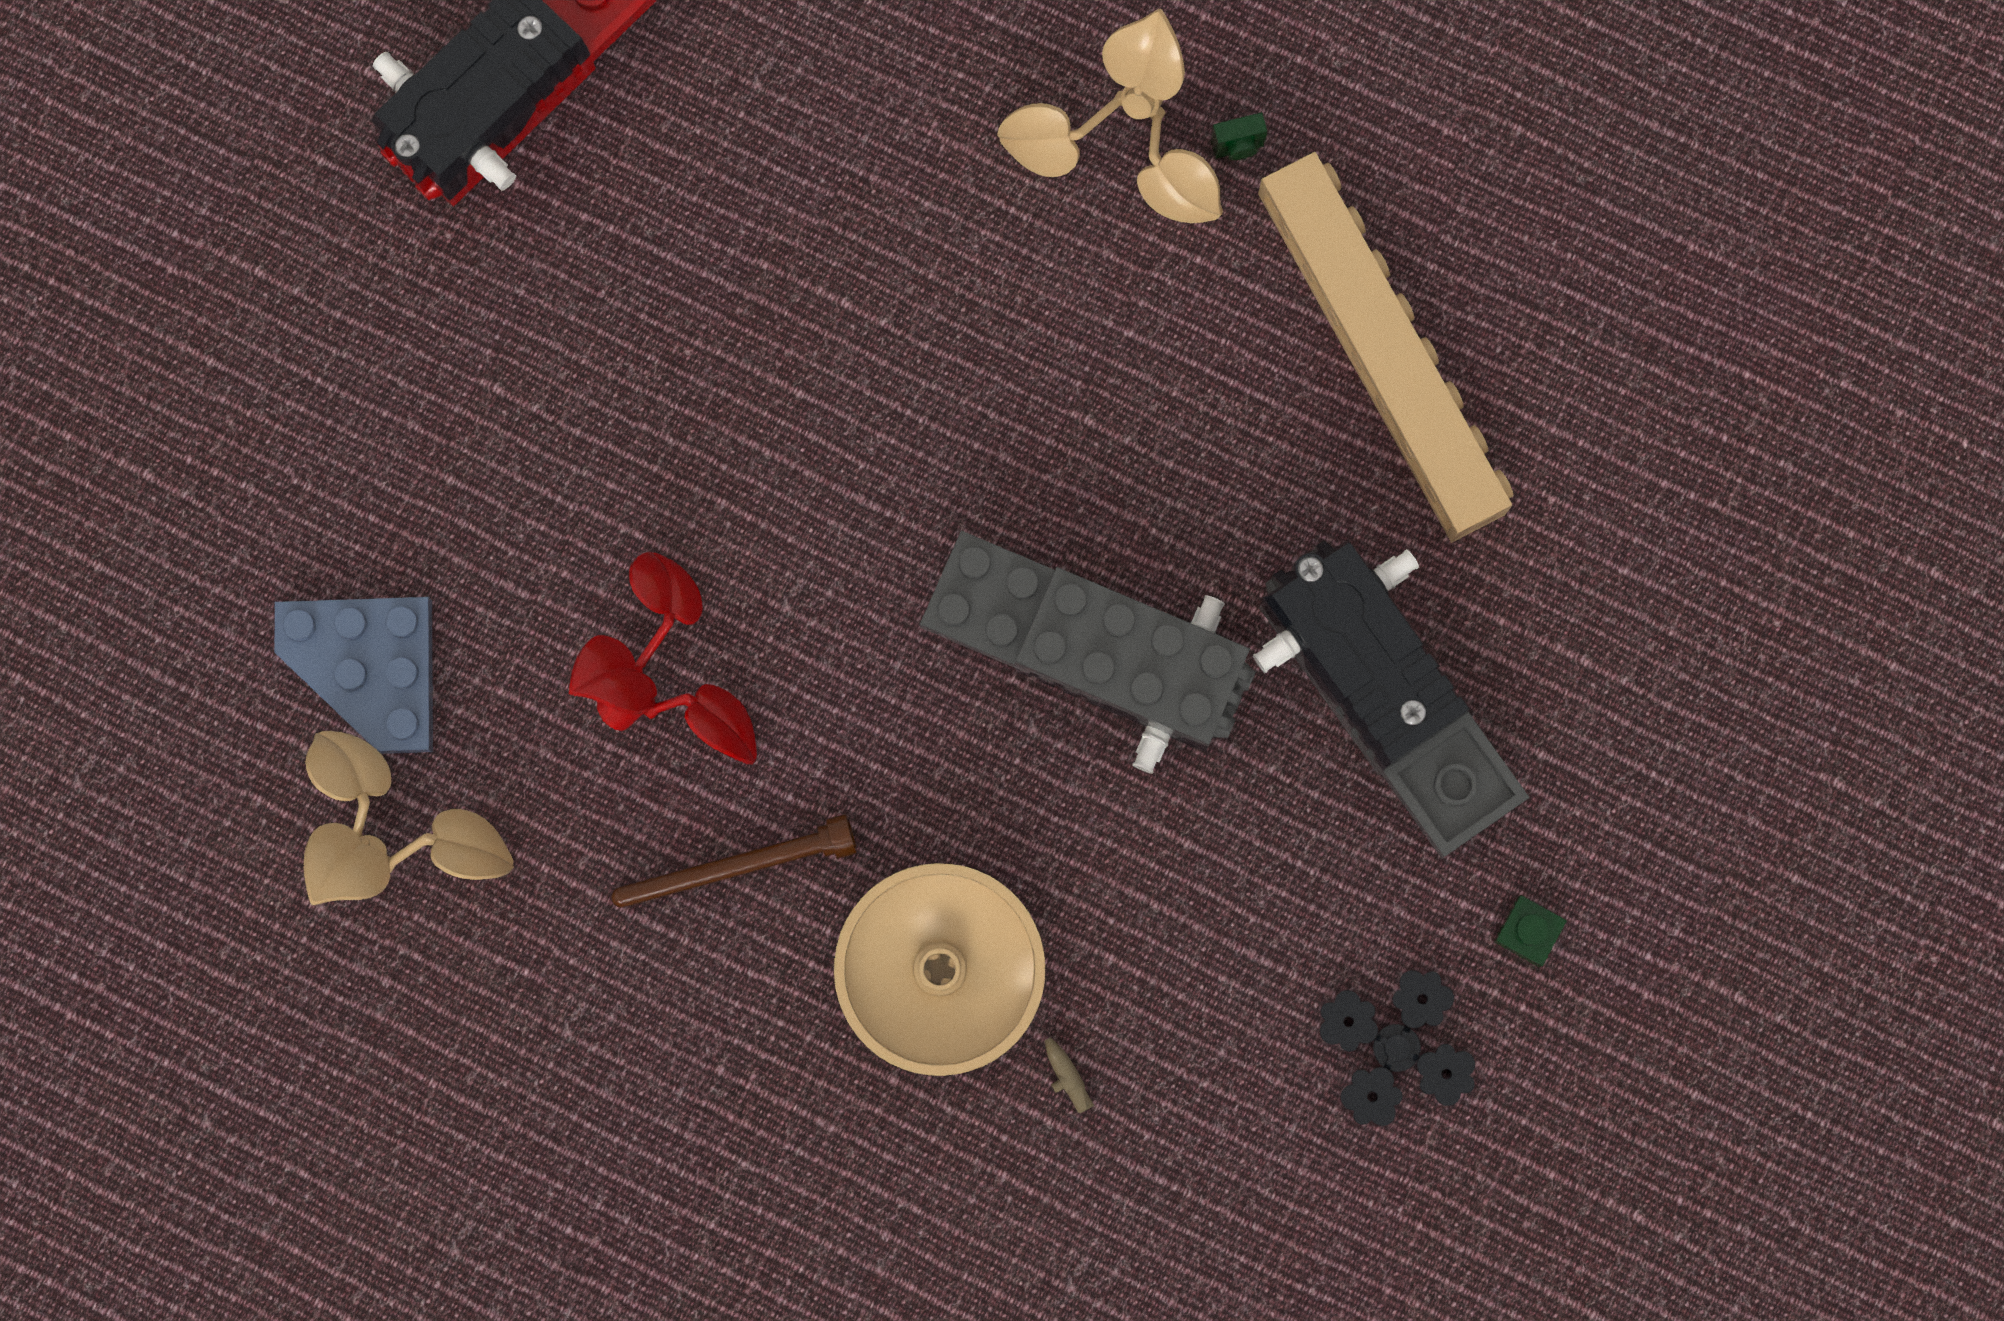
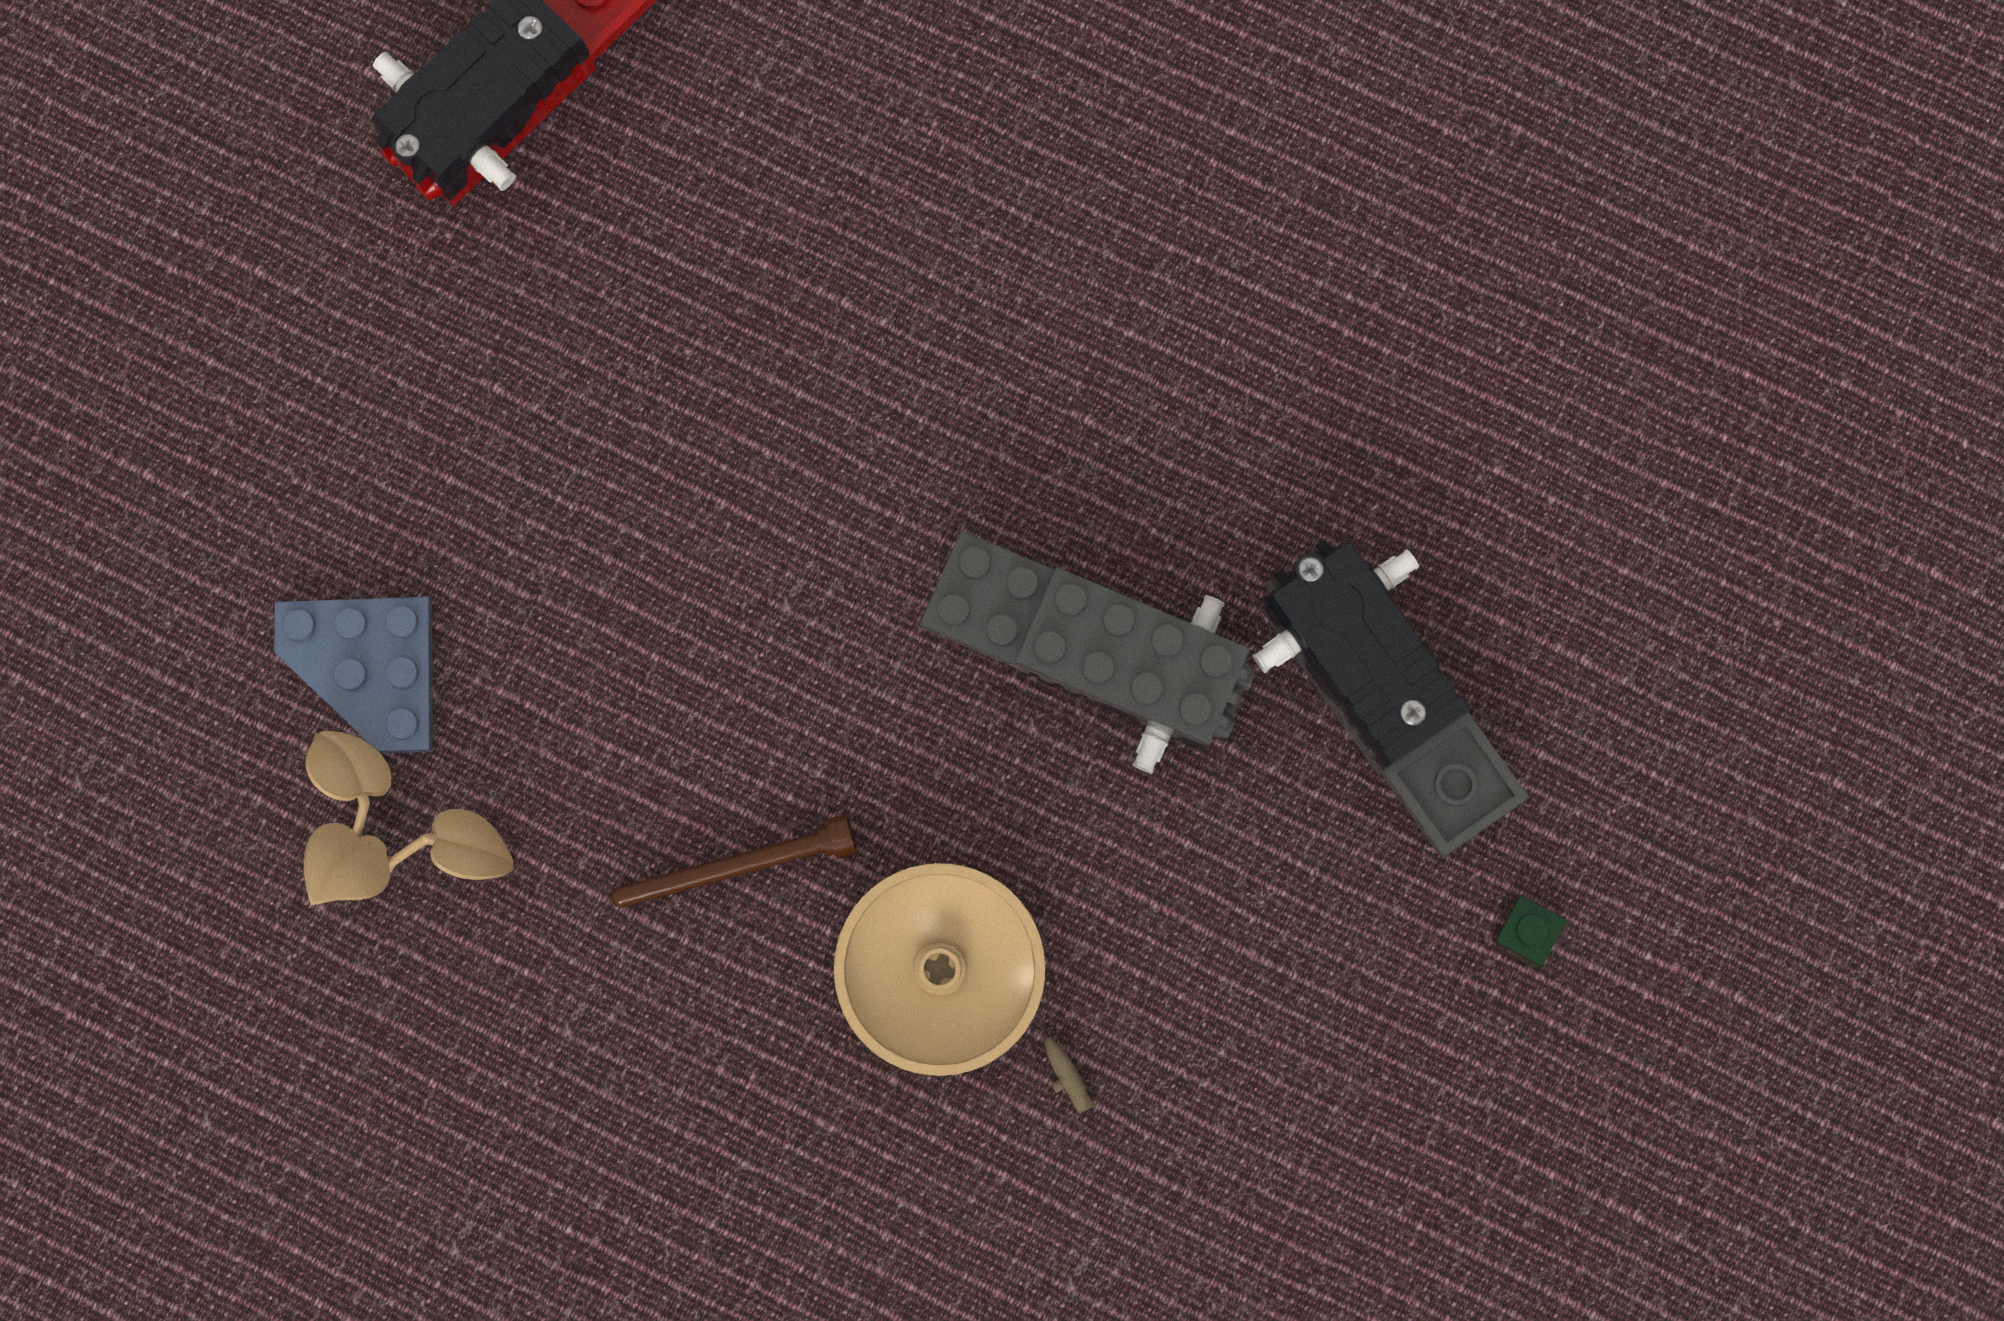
(623, 693): red plant -> none
(1151, 68): tan plant -> none
(1239, 137): dark green plate -> none
(1384, 346): tan brick -> none
(1397, 1048): black plant -> none

